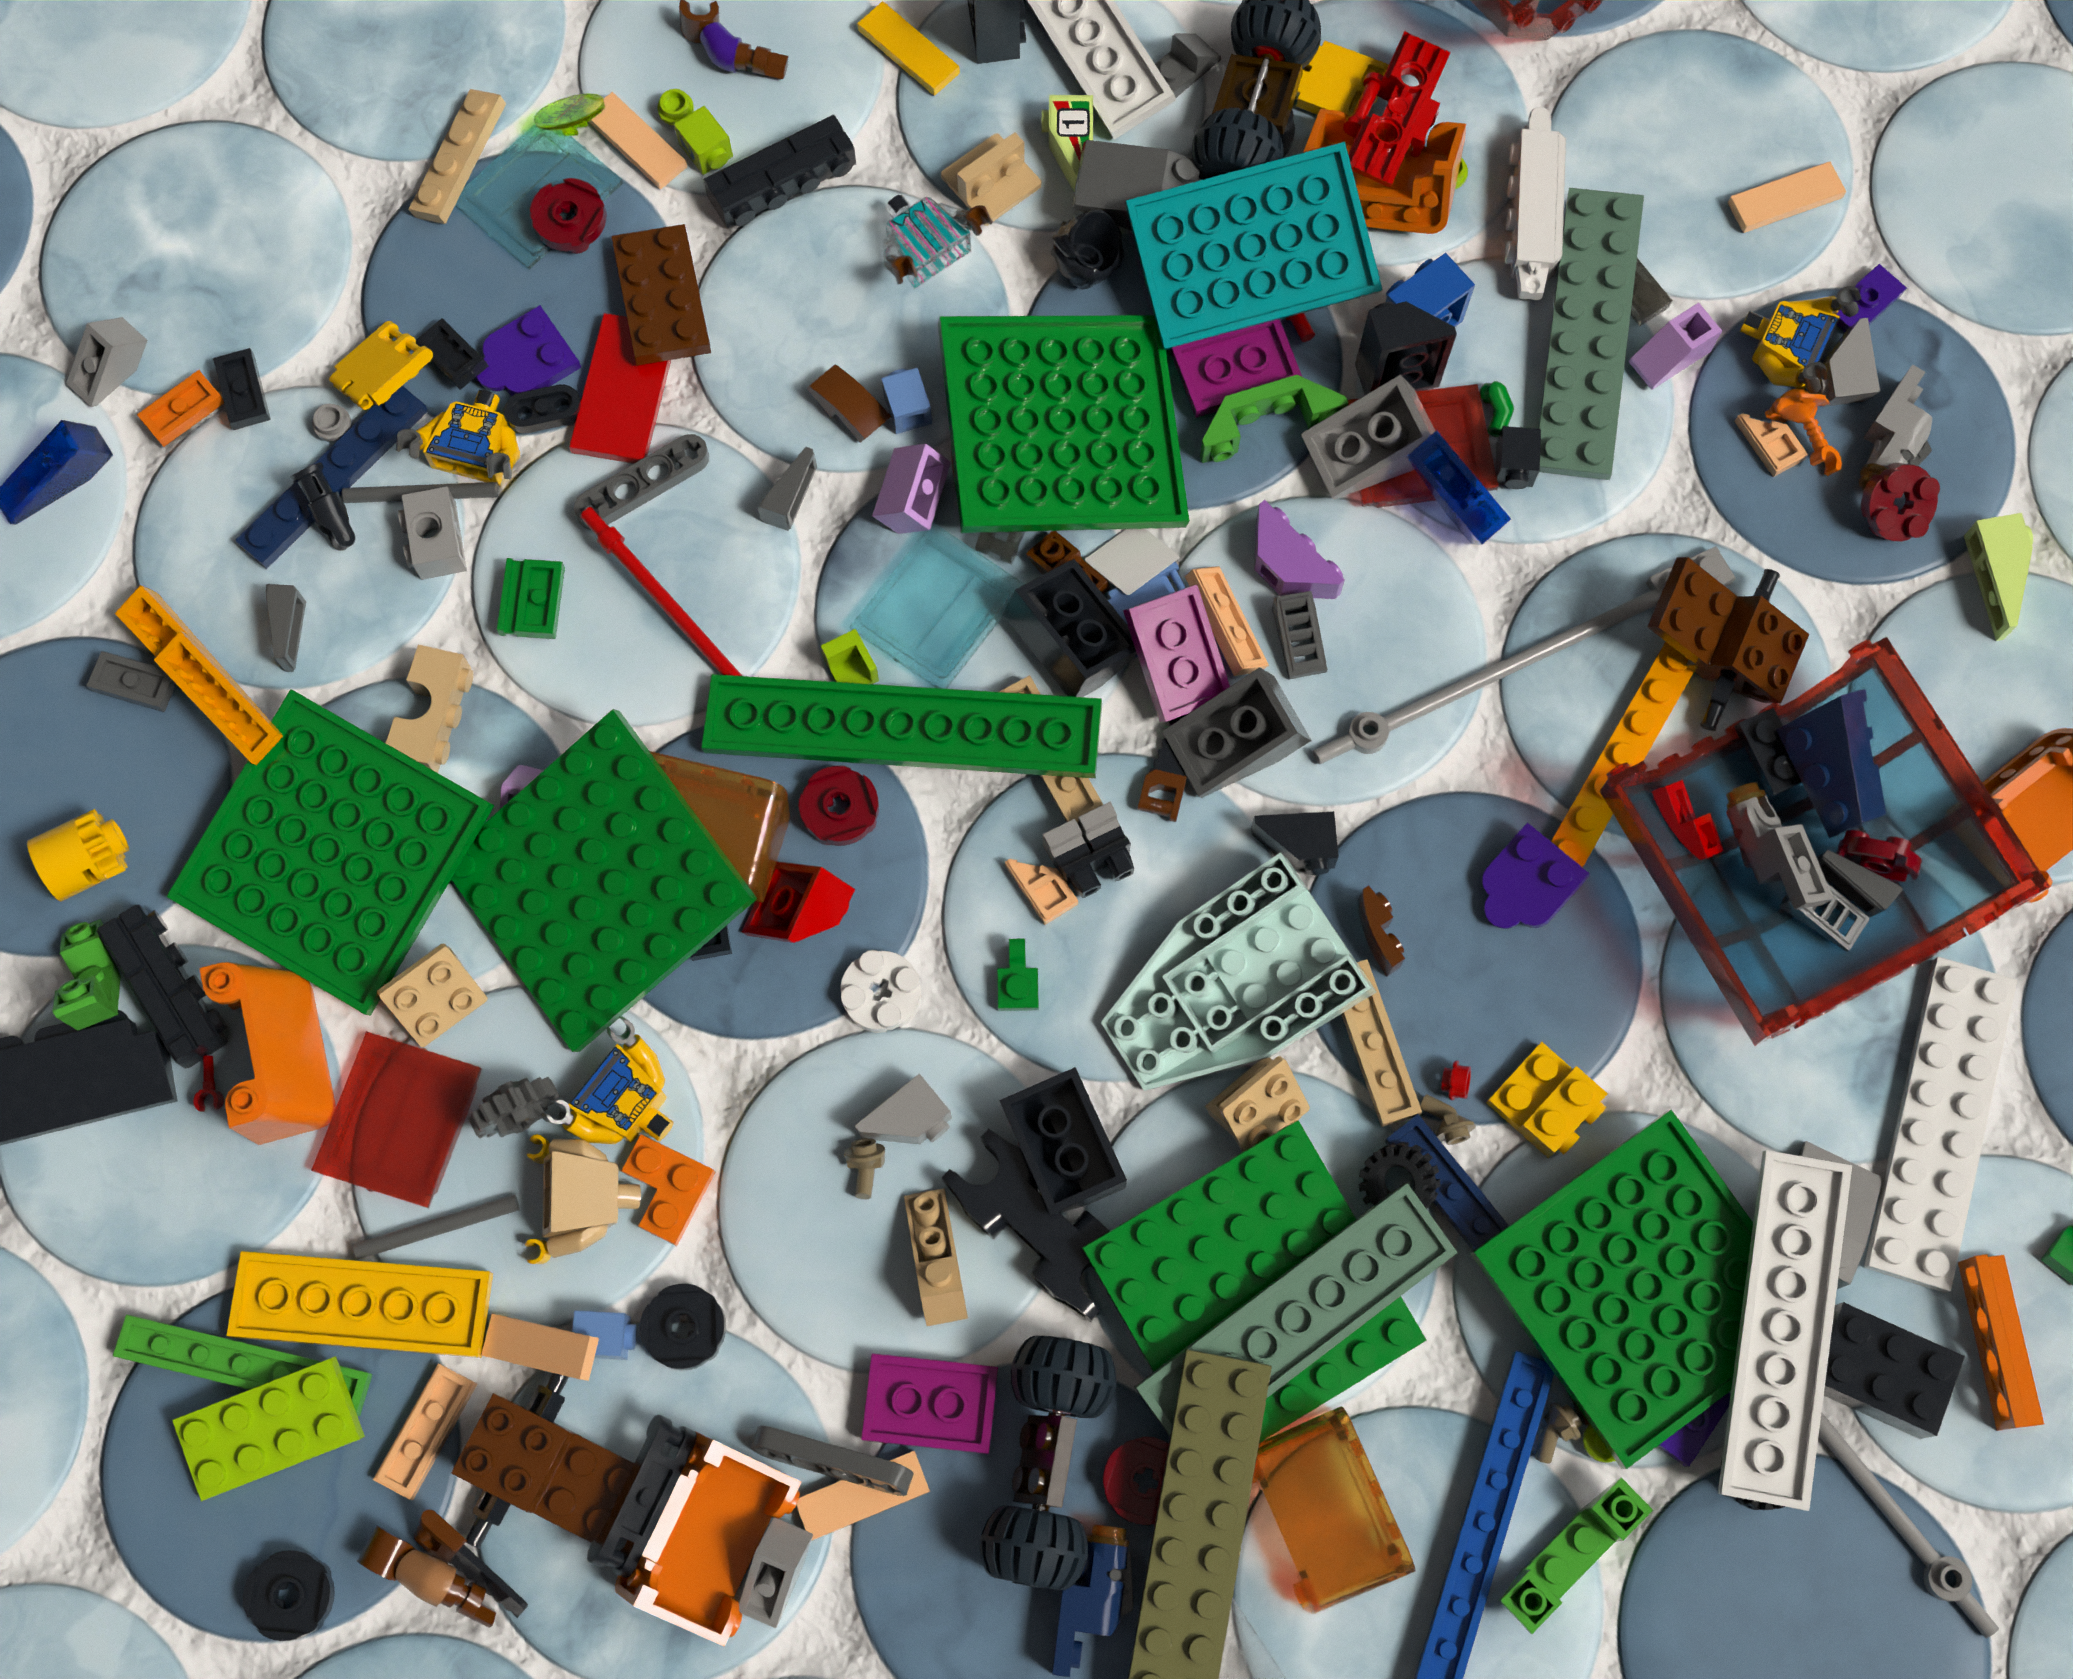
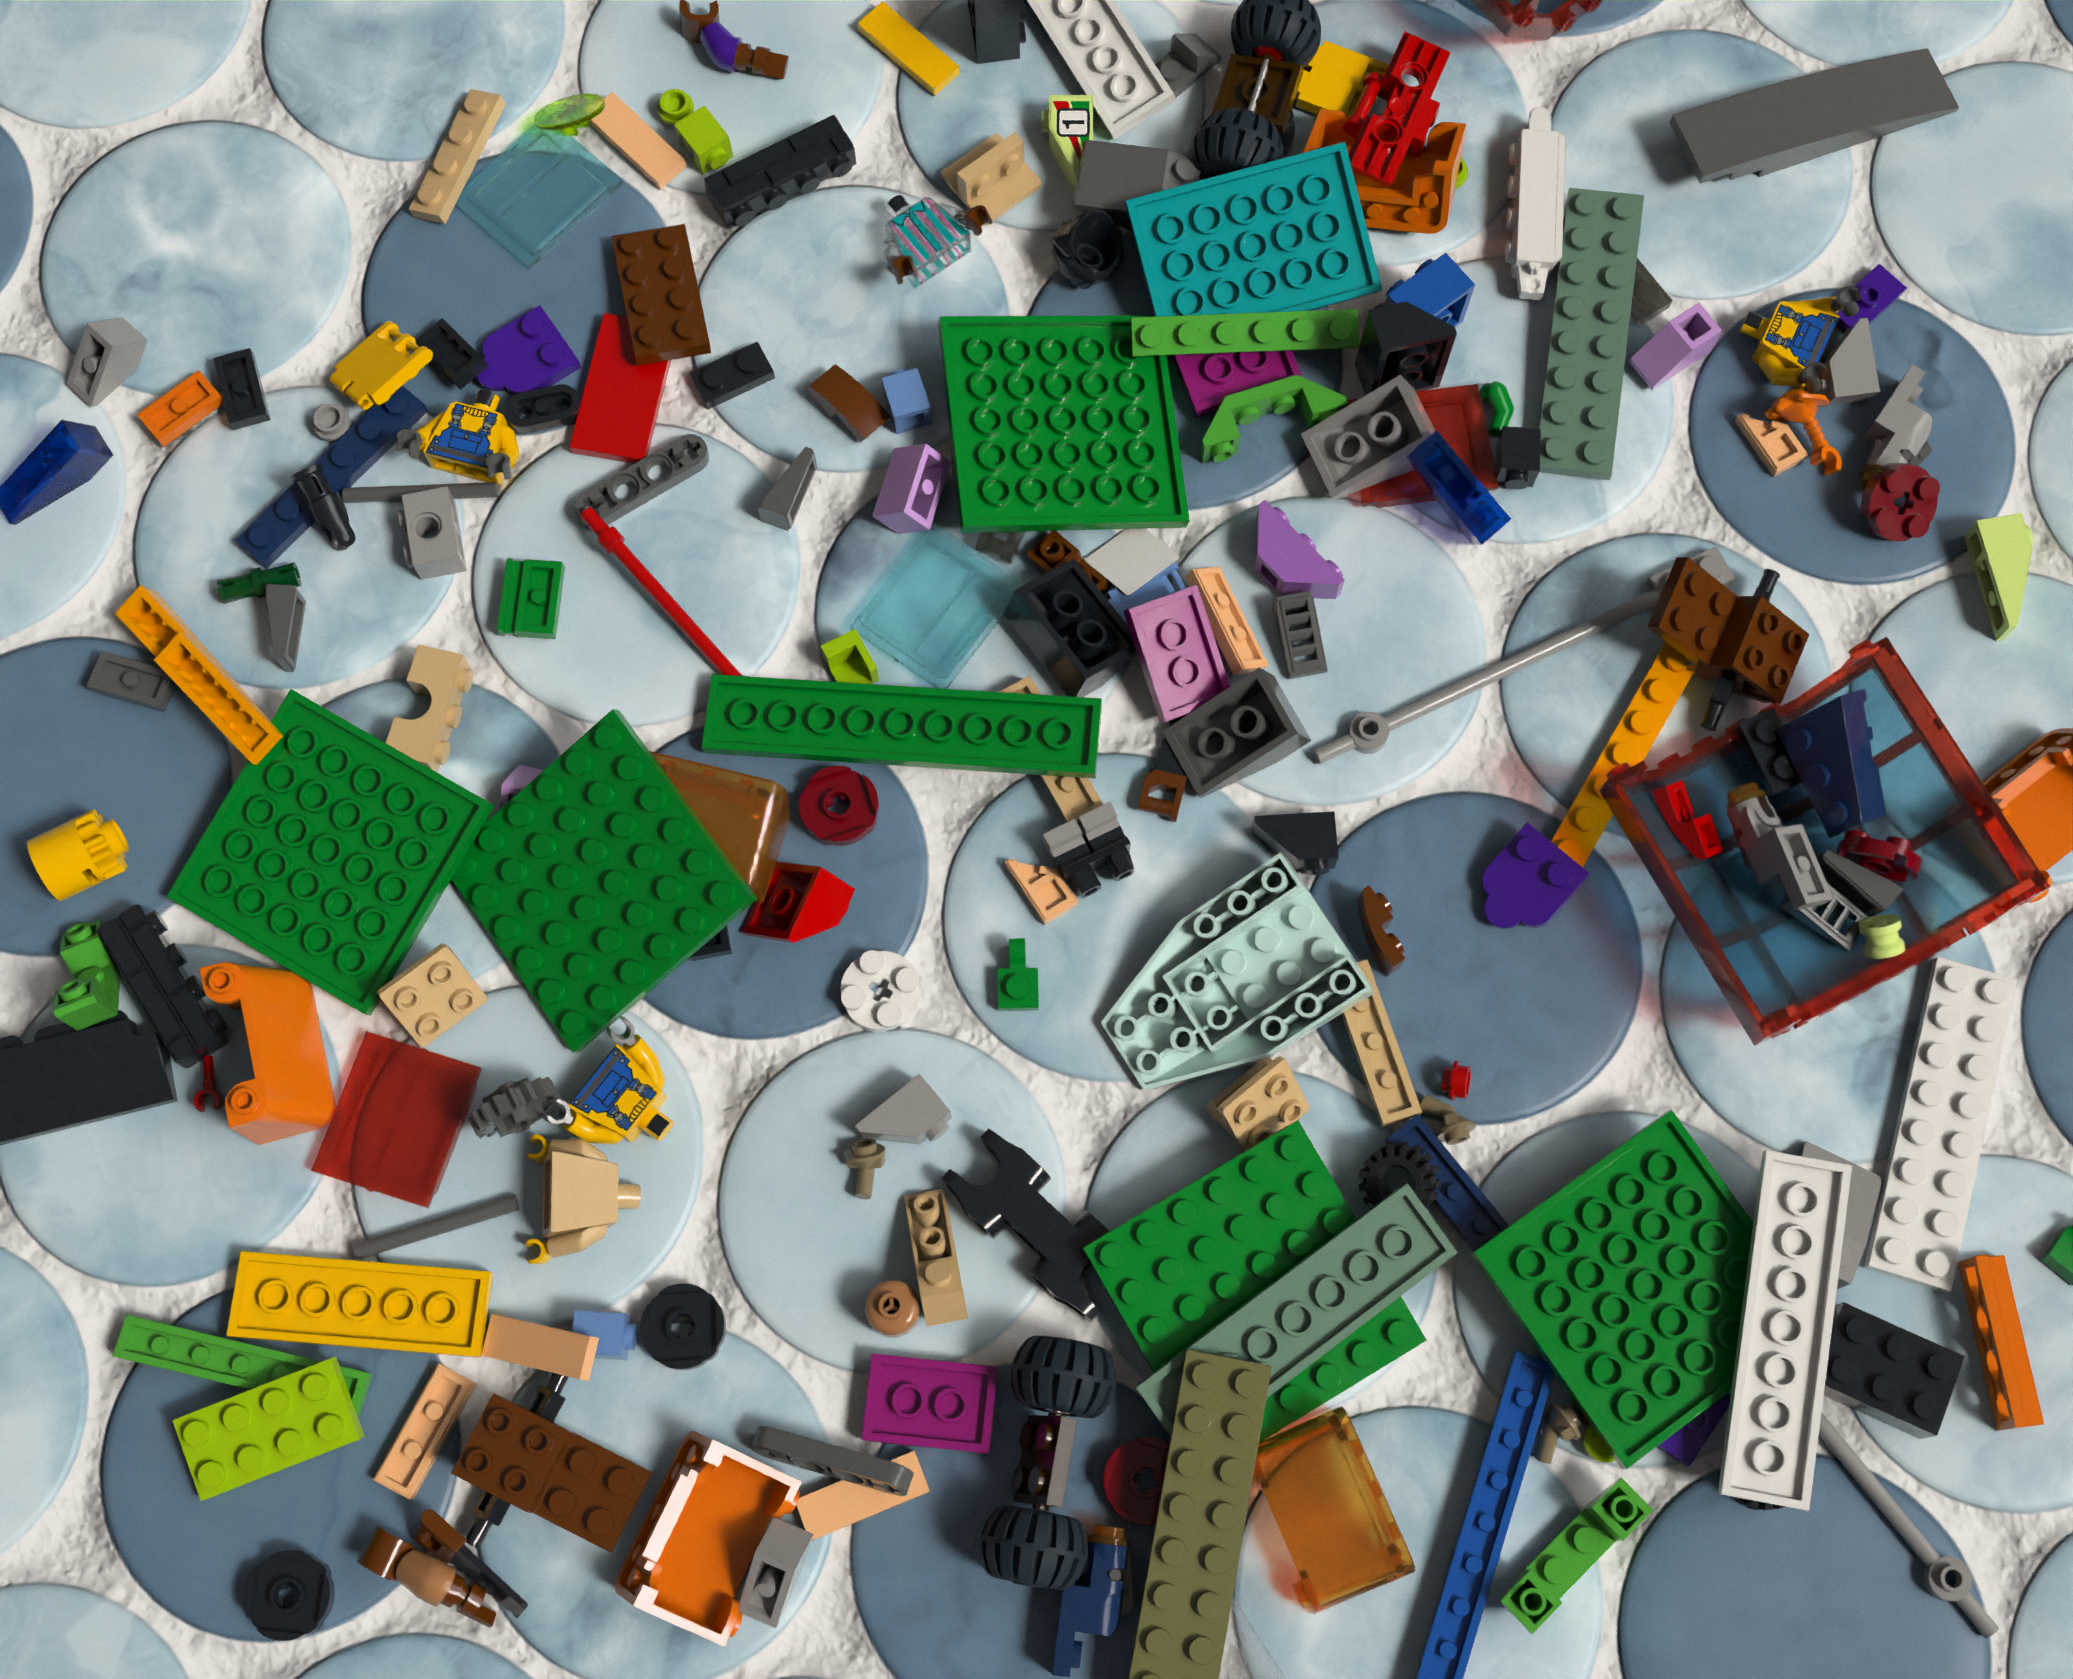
(255, 582): none -> dark green pin
(571, 234): dark red plate -> none
(643, 1497): black plate -> none
(678, 1184): orange plate -> none
(732, 375): none -> black plate
(906, 1316): none -> medium nougat head
(1064, 1143): black slope -> none
(1244, 332): none -> bright green plate
(1548, 1101): yellow plate -> none
(1786, 197): light nougat tile -> none
(1812, 115): none -> dark grey slope
(1881, 936): none -> yellowish green wheel

